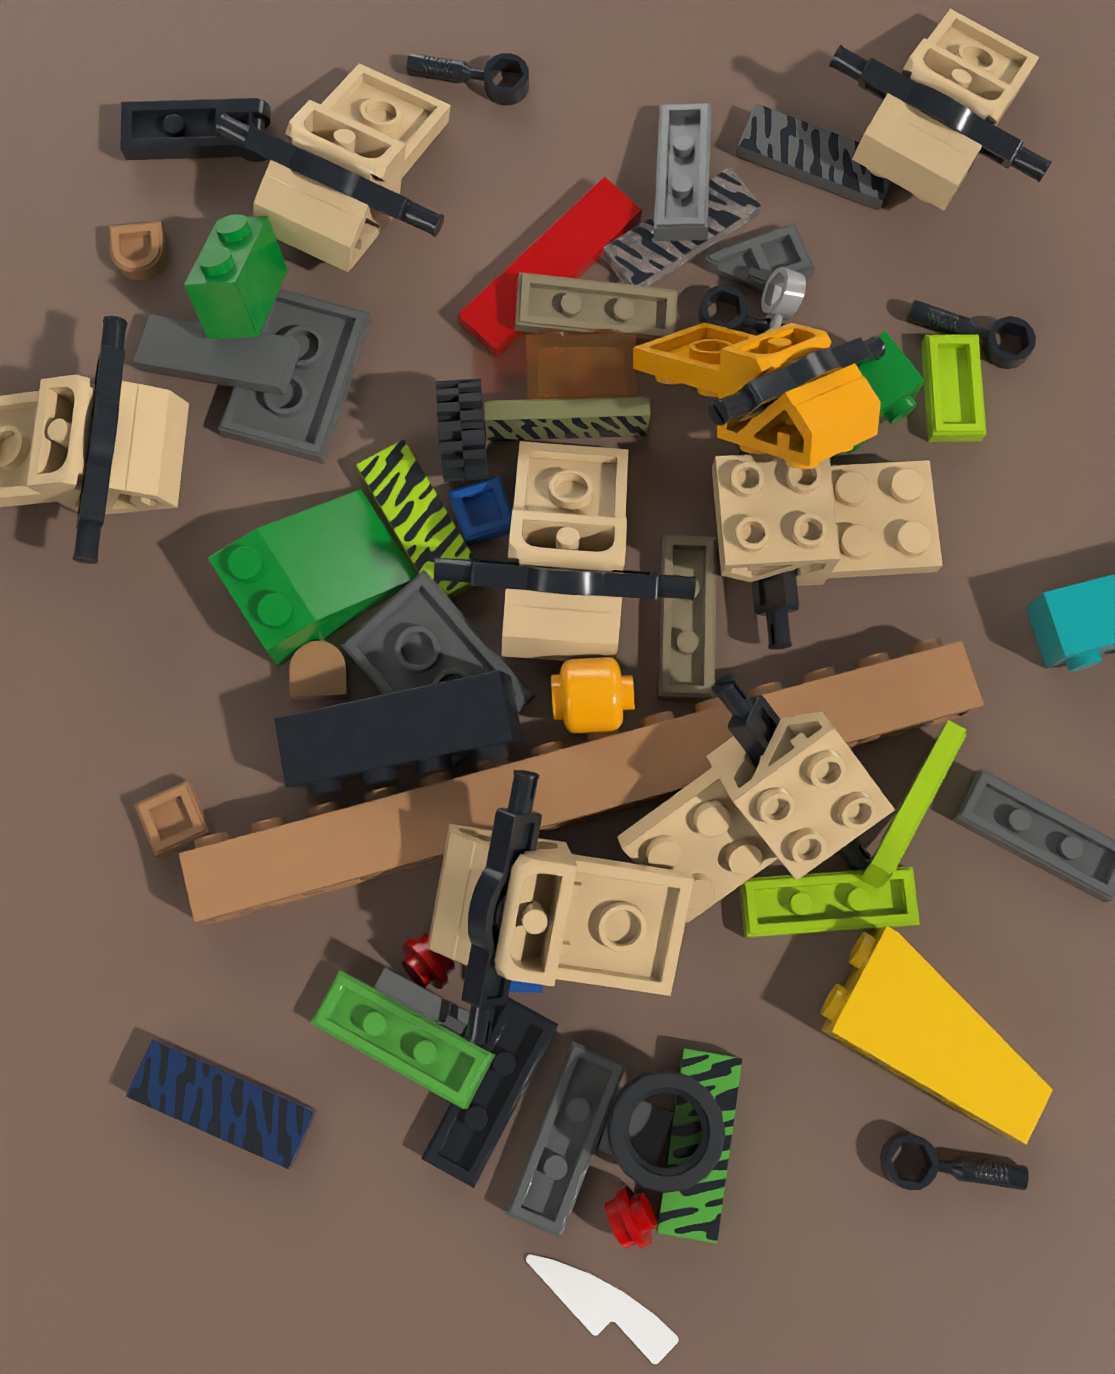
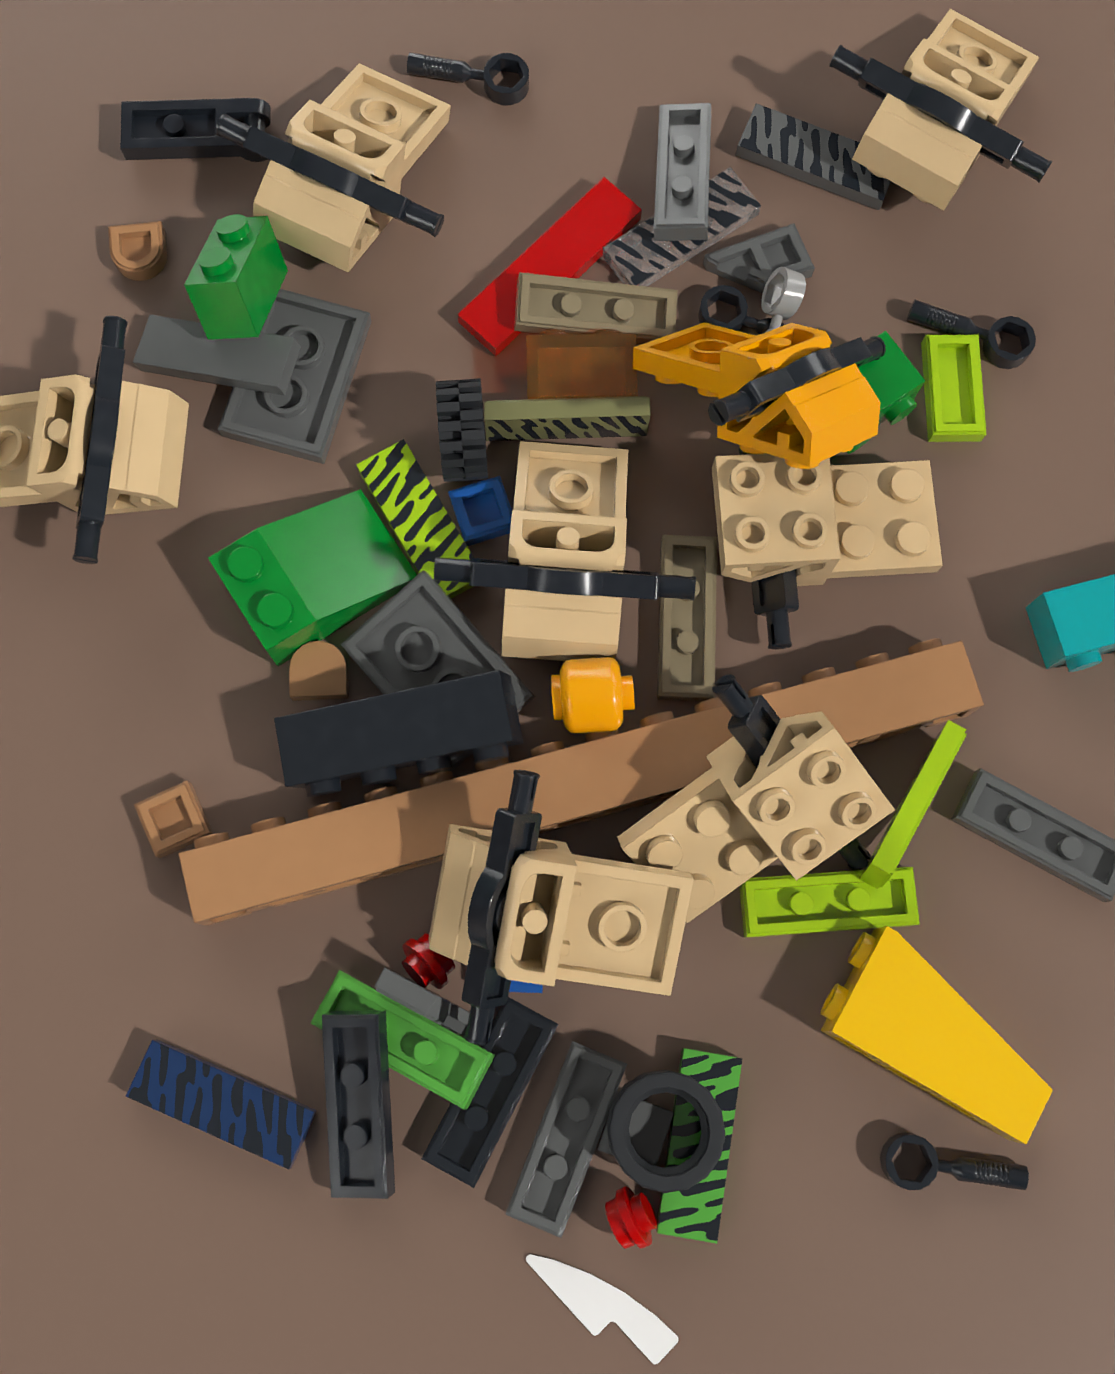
(358, 1104): none -> black tile

